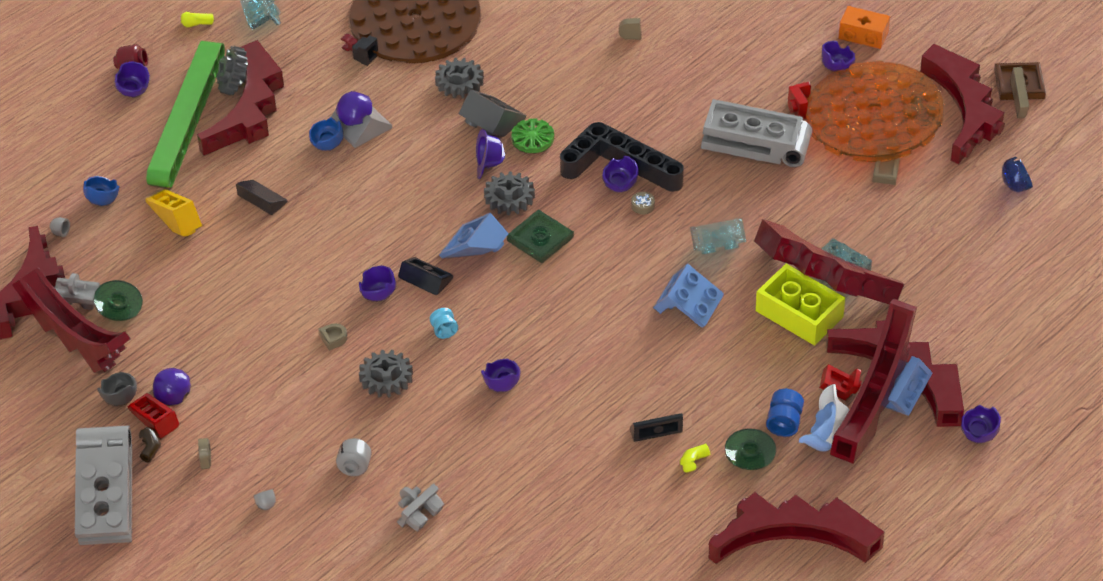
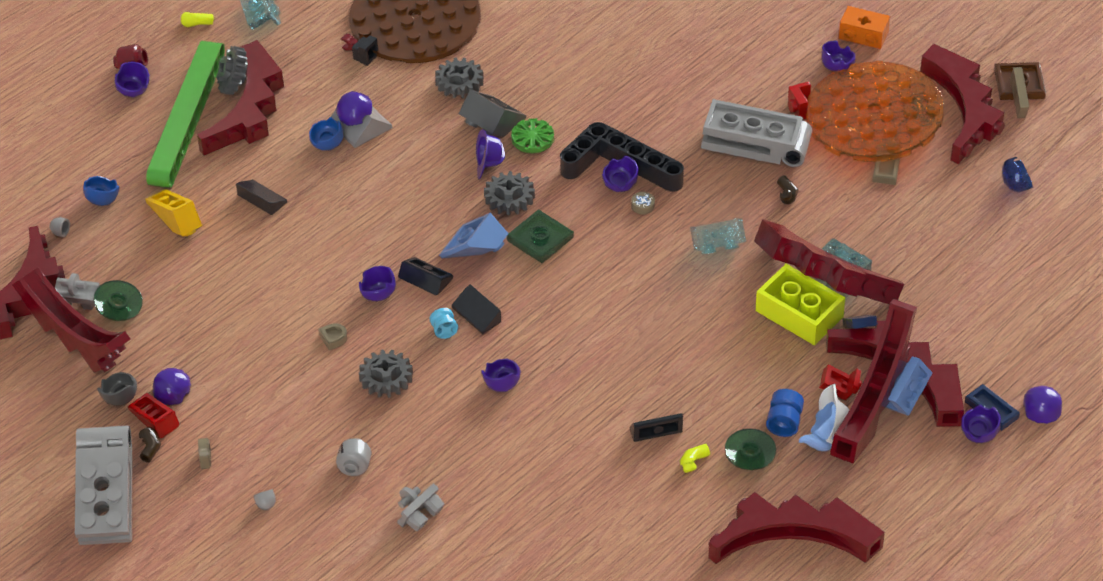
(477, 309): none -> black slope
(630, 29): dark tan tile -> none
(691, 295): medium blue bracket -> none
(790, 190): none -> dark brown arm
(859, 321): none -> dark blue tile
(988, 399): none -> dark blue tile
(1042, 404): none -> dark purple hair

